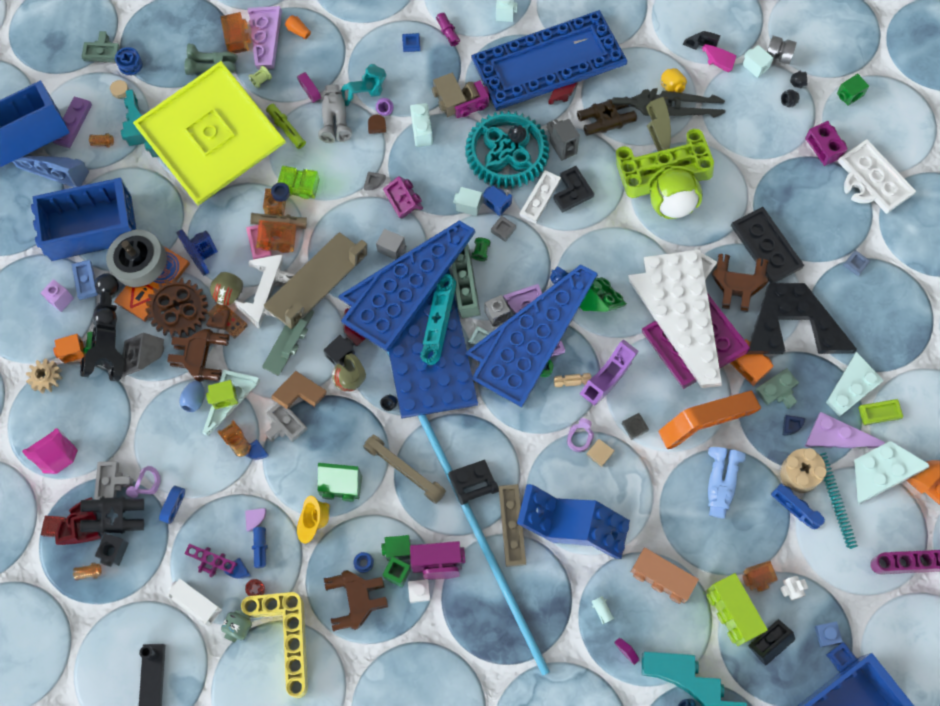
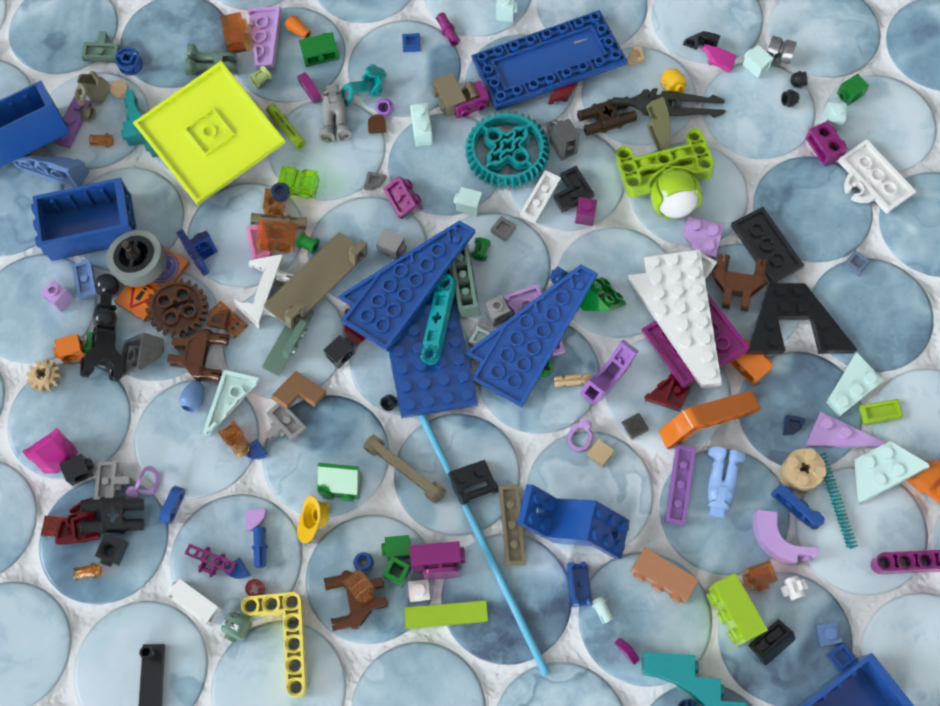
(77, 469): none -> black brick
(85, 112): none -> dark tan hinge
(92, 86): none -> dark tan piece
(222, 394): lime brick -> none
(226, 288): olive helmet -> none
(307, 243): none -> green bush
(319, 49): none -> green brick
(348, 377): olive helmet -> none
(360, 586): none -> clear orange brick
(446, 614): none -> lime tile
(497, 200): blue brick -> none
(517, 134): black plate -> none
(579, 584): none -> blue hinge
(585, 211): none -> magenta brick
(636, 56): none -> tan tile
(669, 394): none -> dark red wing
(680, 485): none -> medium lavender plate
(703, 235): none -> lavender plate
(774, 545): none -> lavender arch
(779, 389): sand green hinge -> none
(835, 114): none -> light aqua brick

